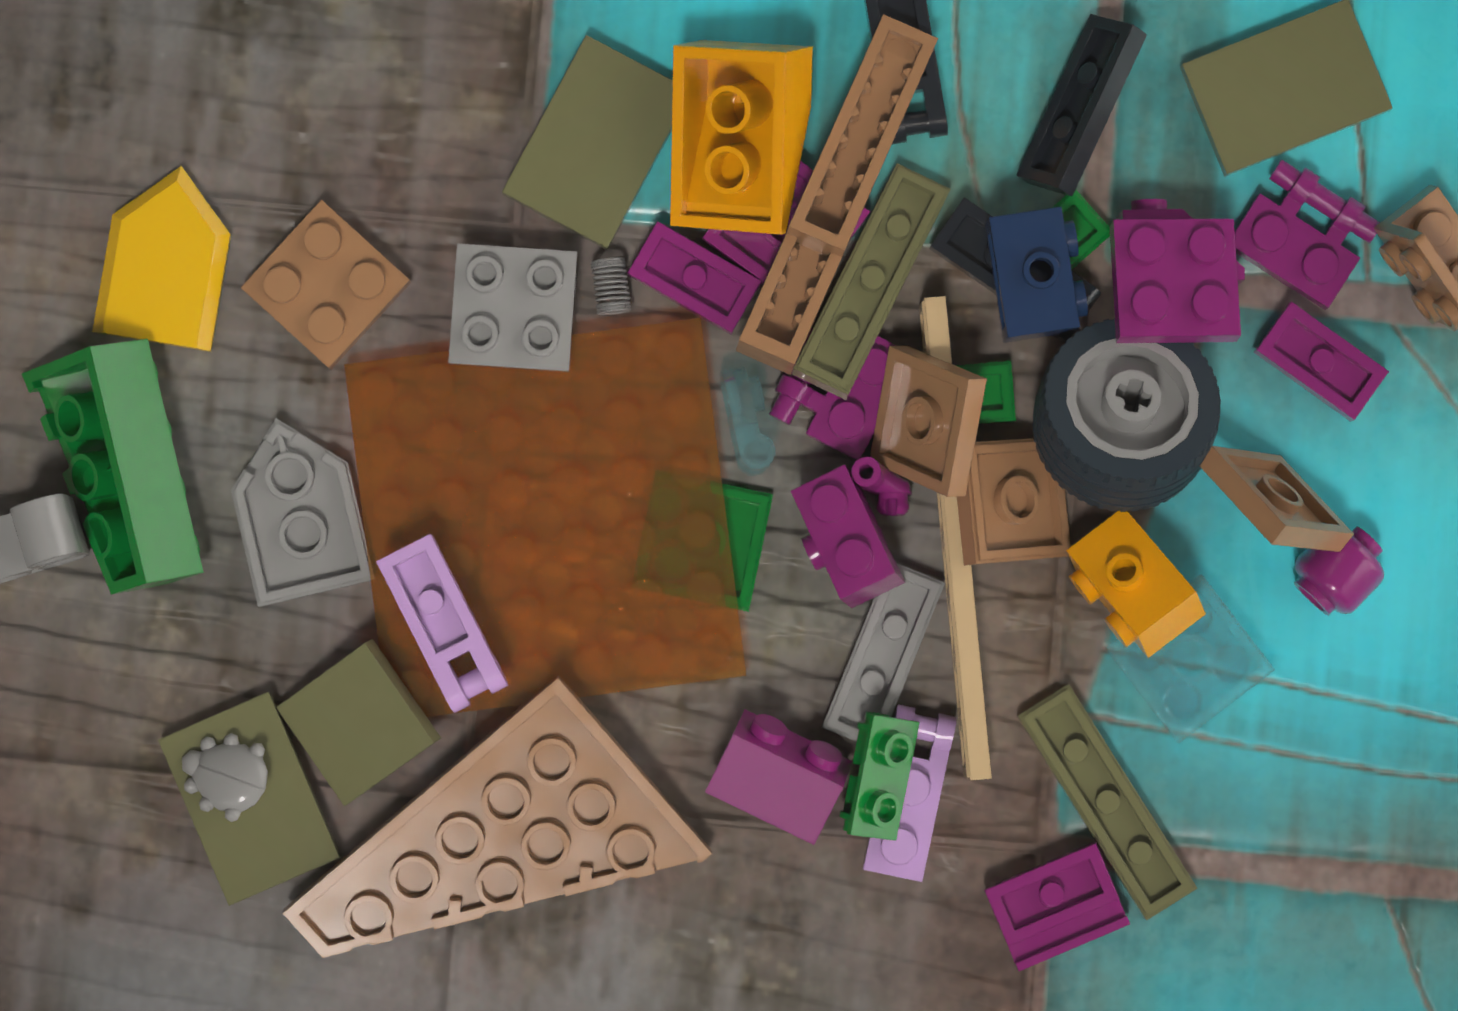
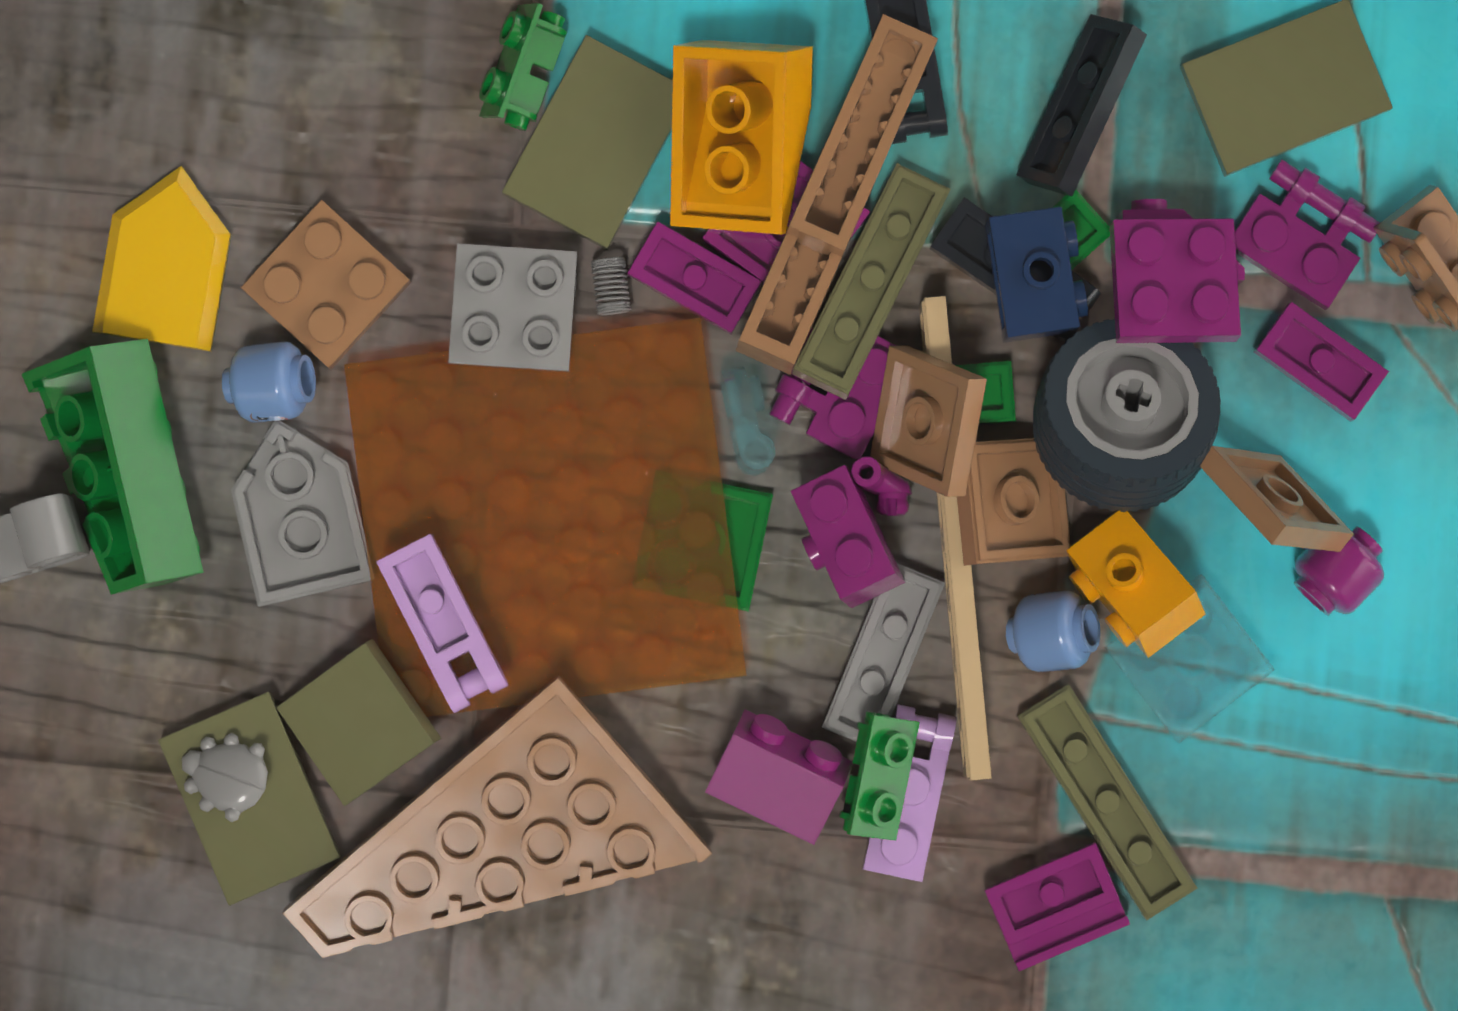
(269, 382): none -> medium blue head
(526, 43): none -> green hinge
(1053, 631): none -> medium blue head

